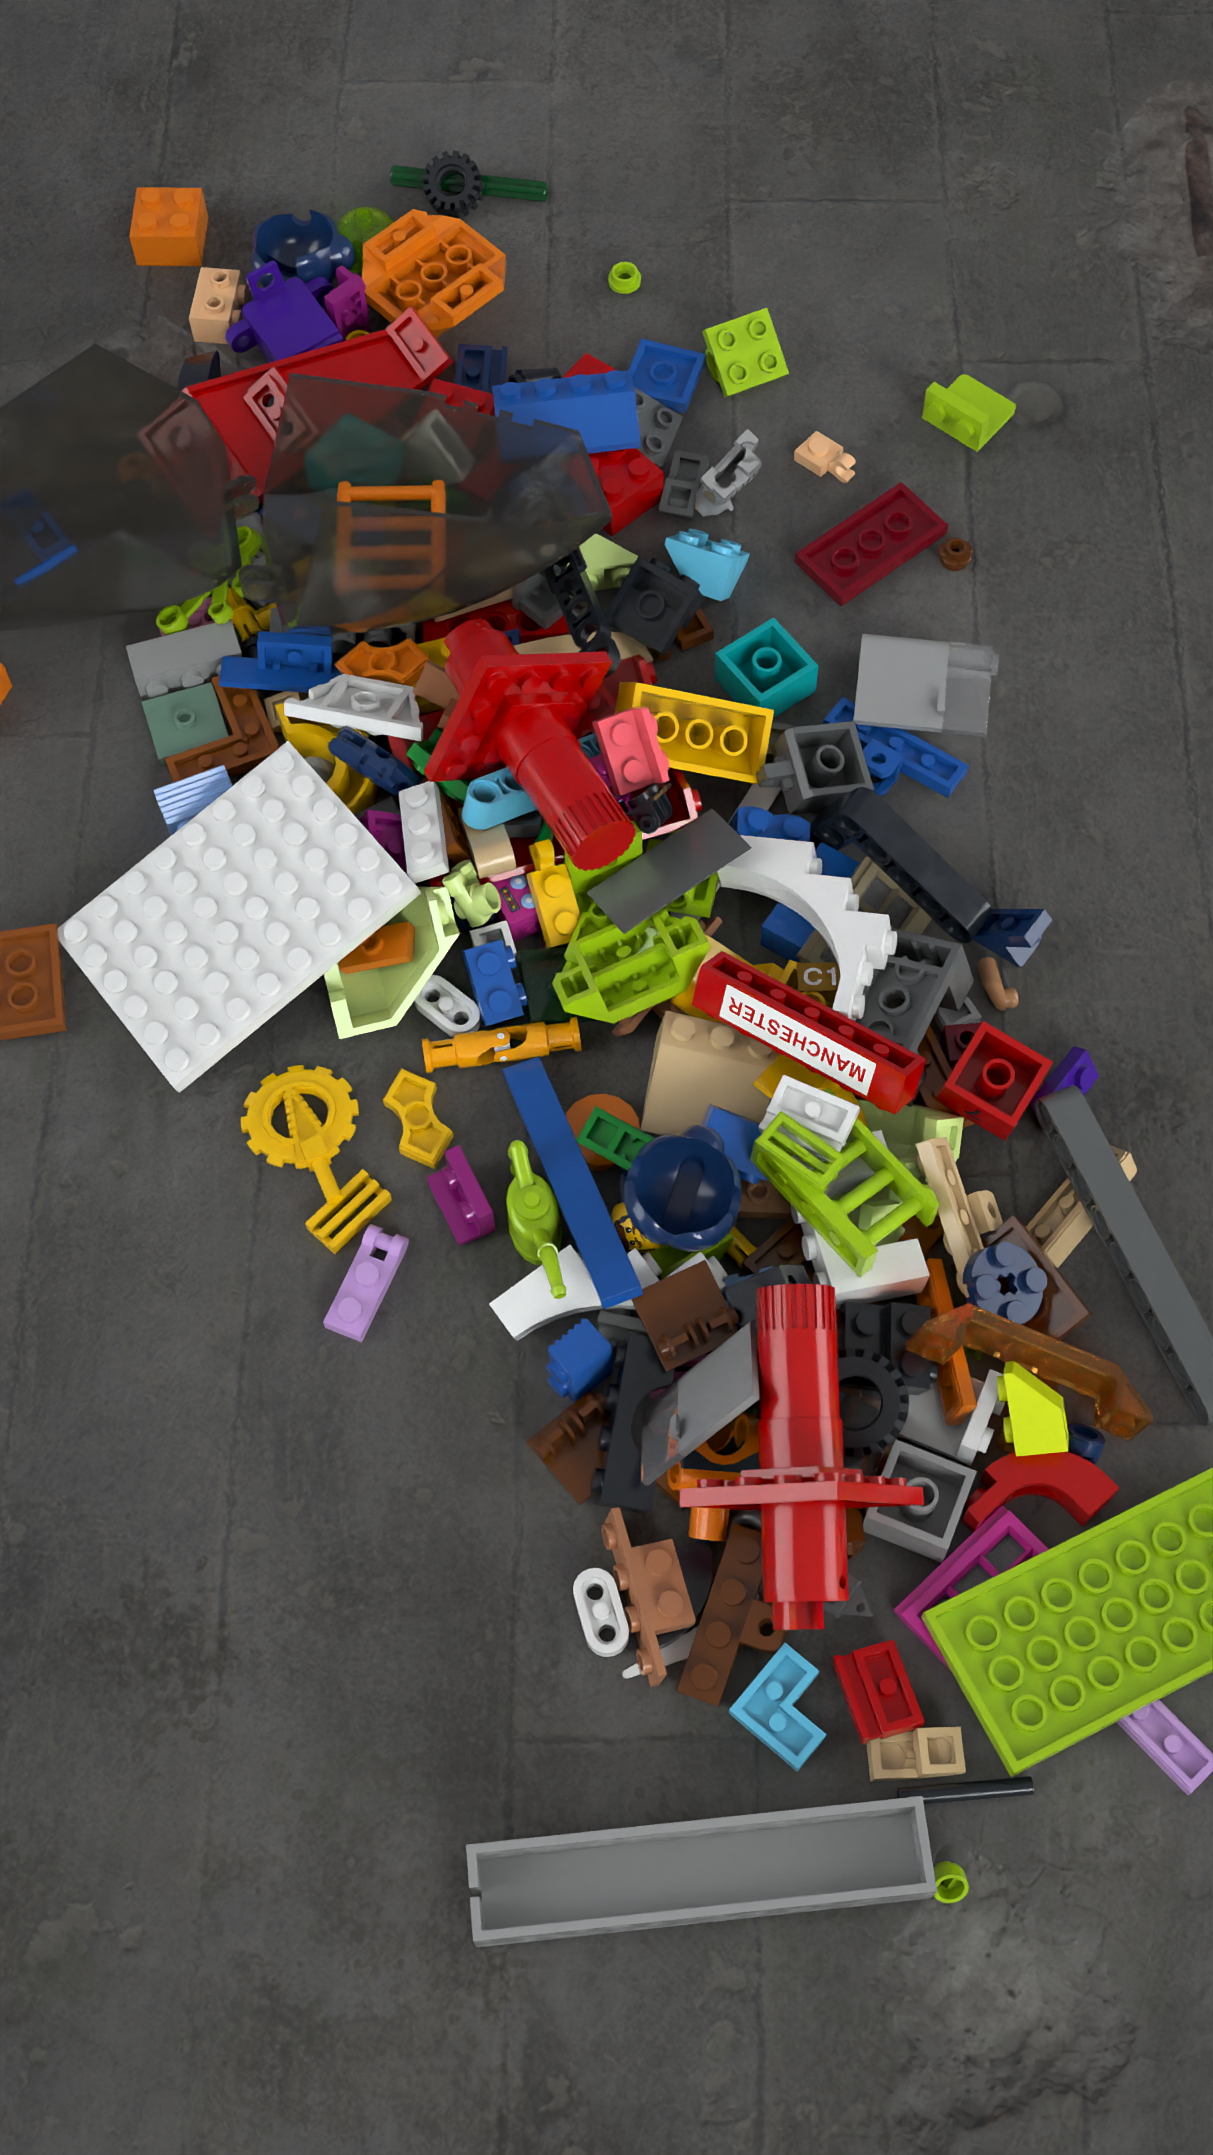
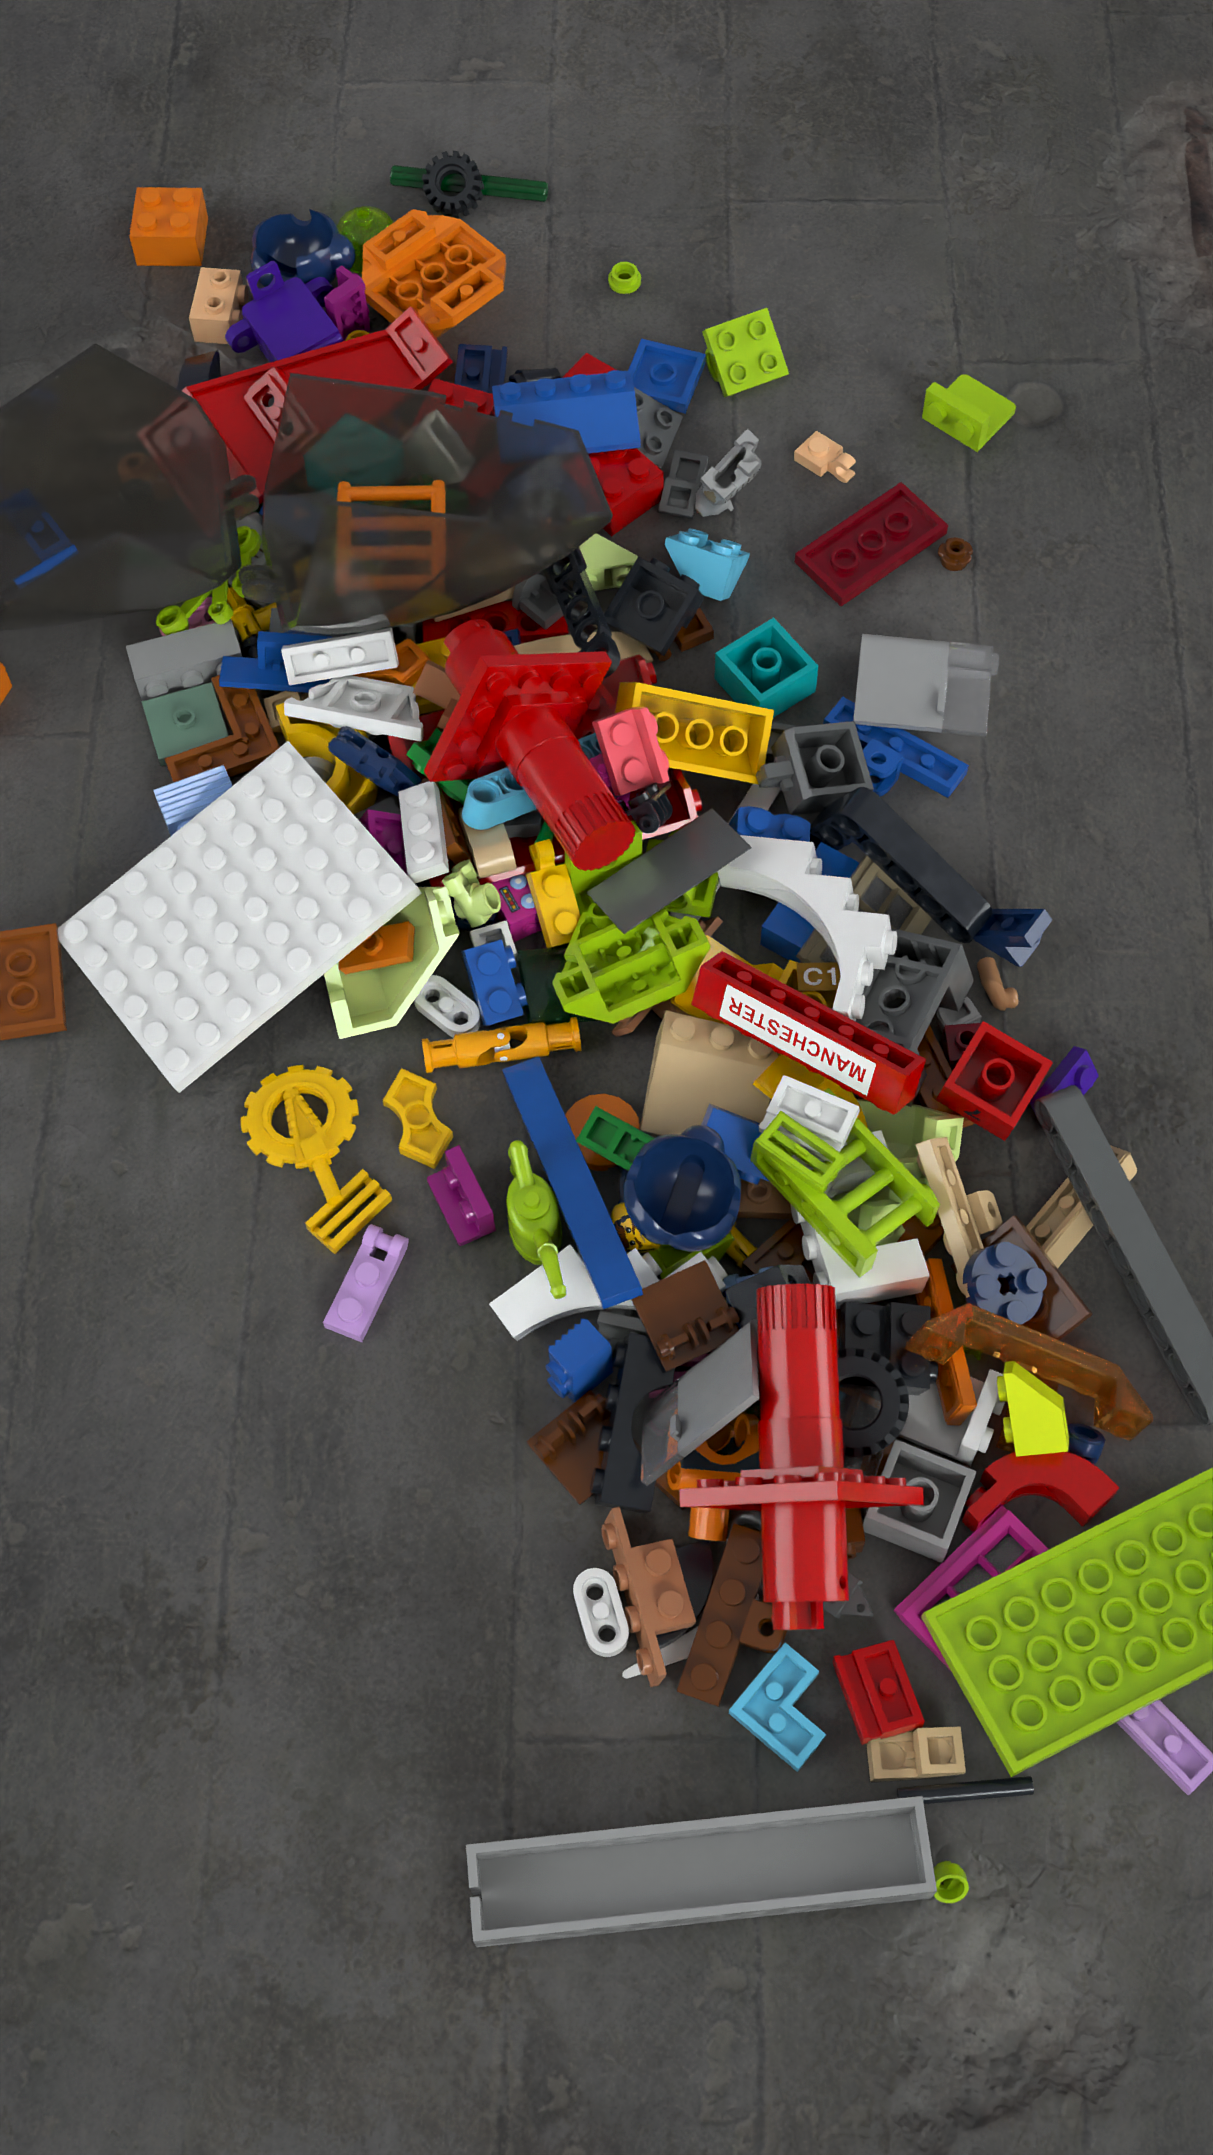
(340, 656): none -> white plate

